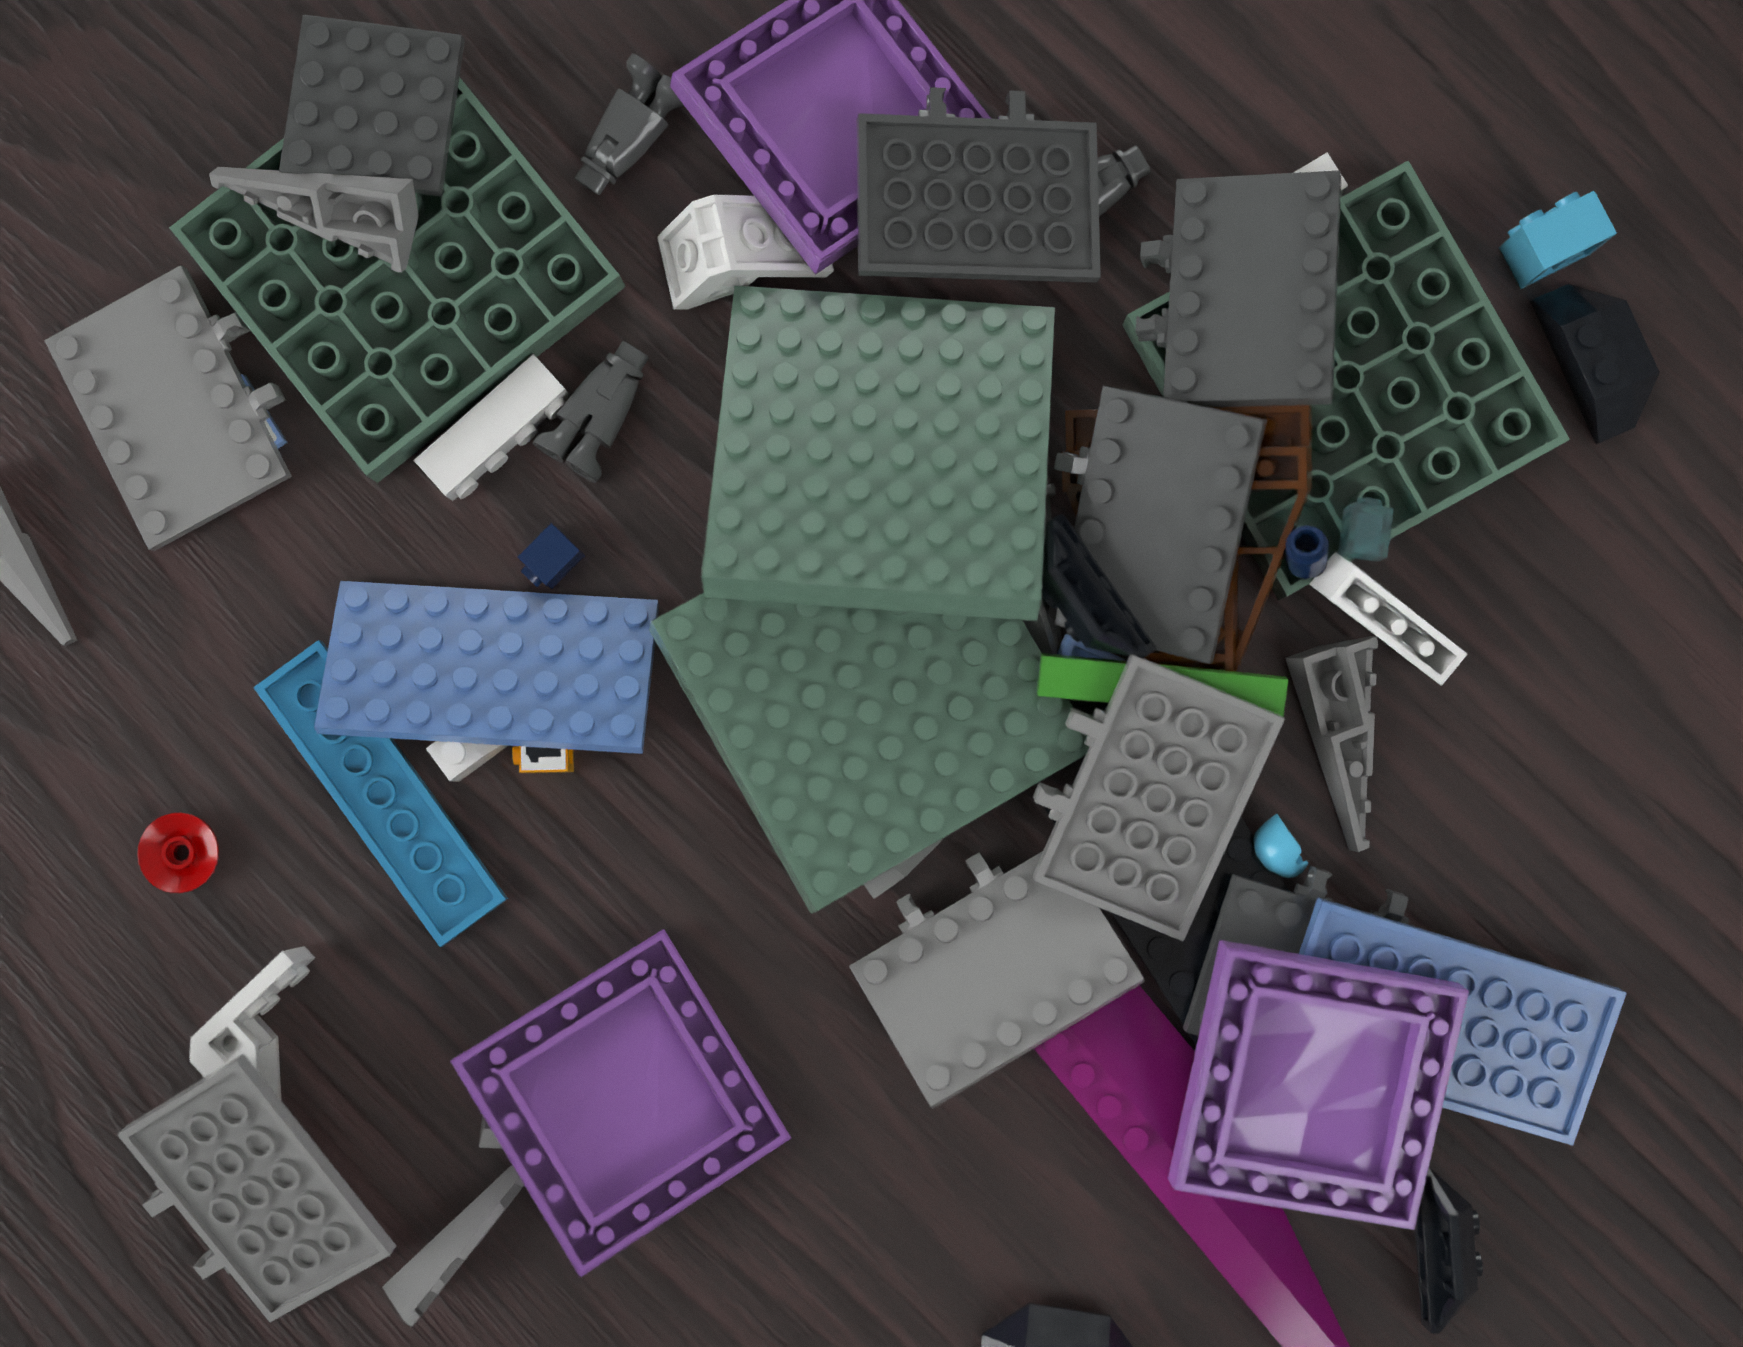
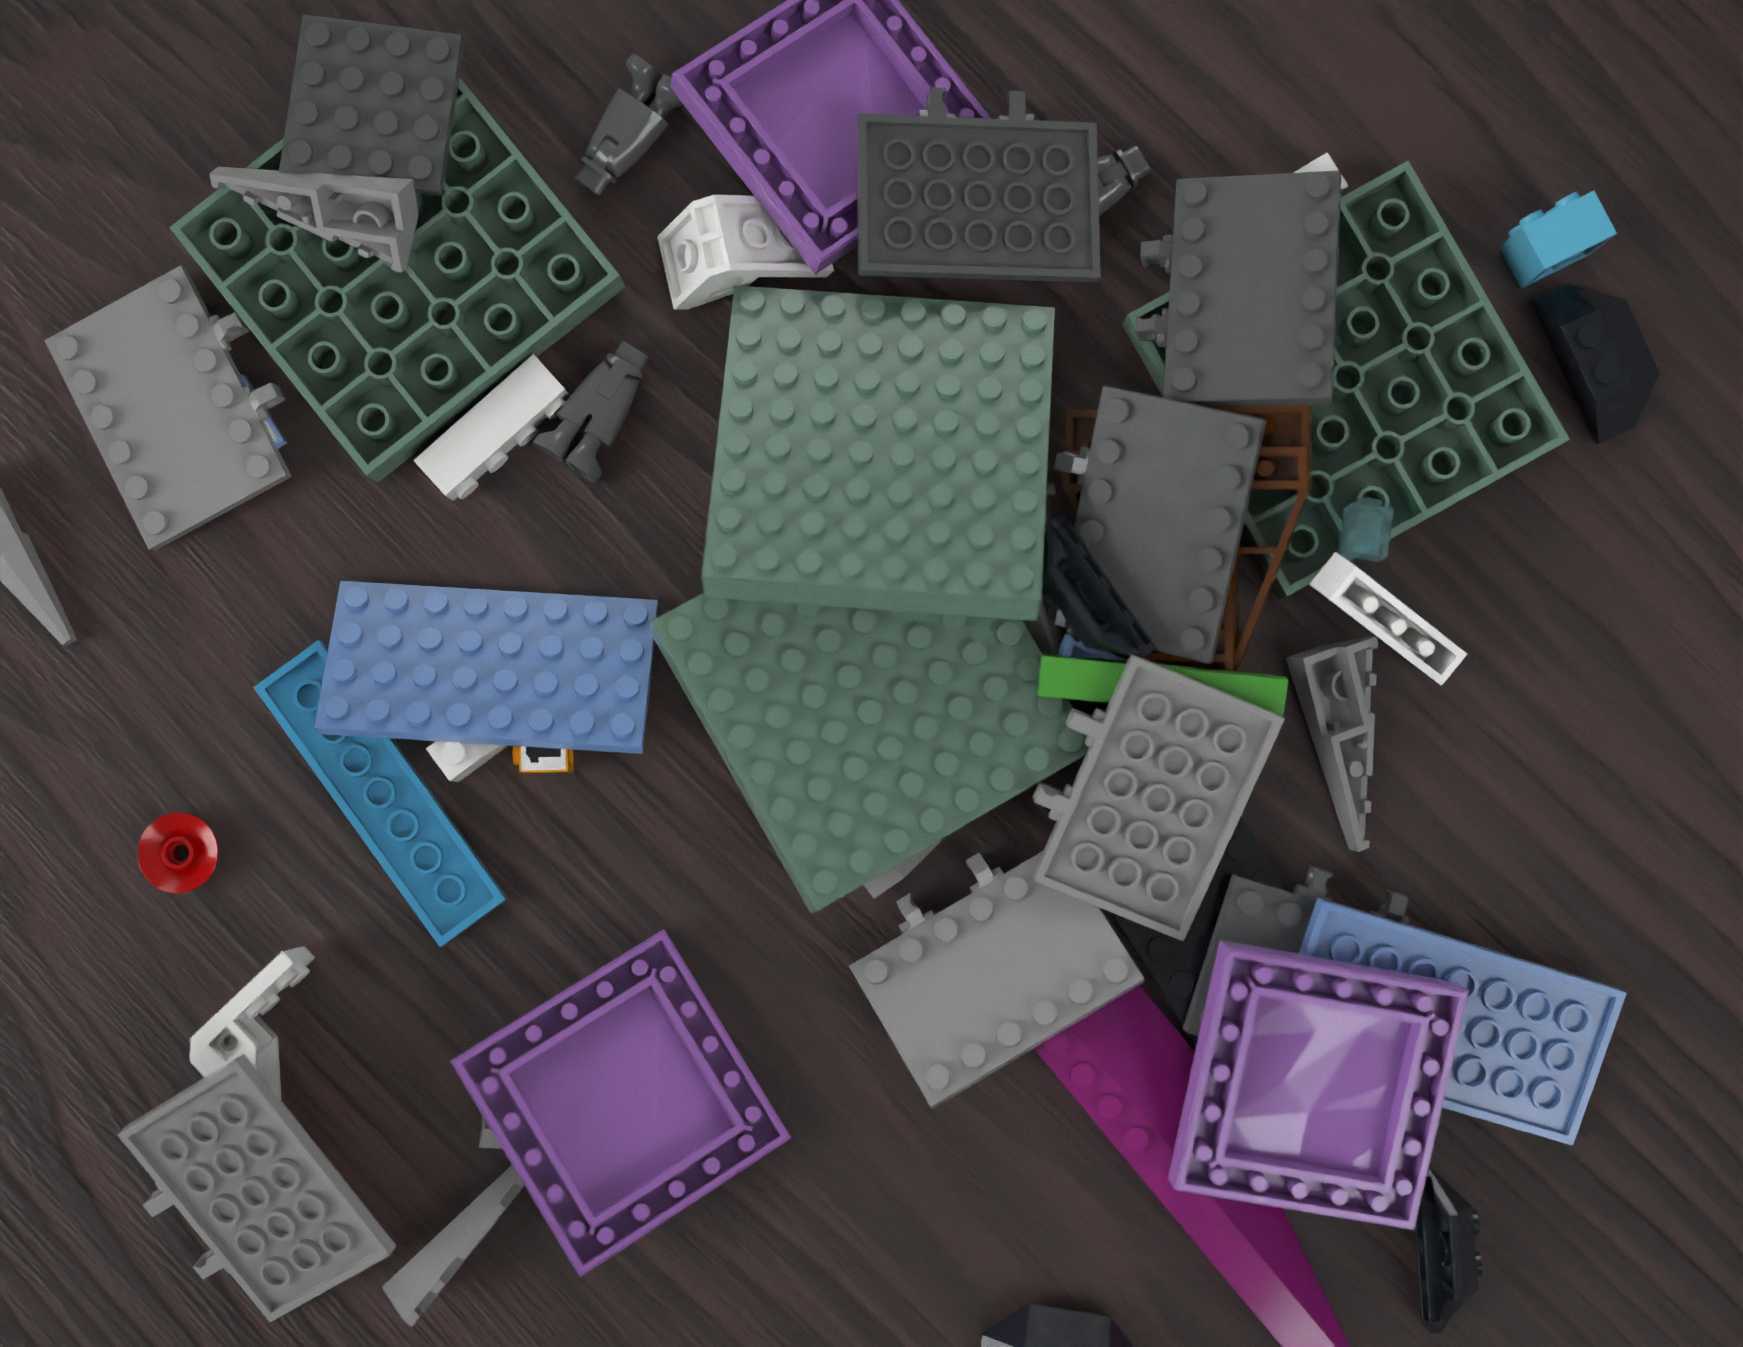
(549, 557): dark blue brick -> none
(1278, 849): medium azure hair -> none
(1306, 552): dark blue brick -> none

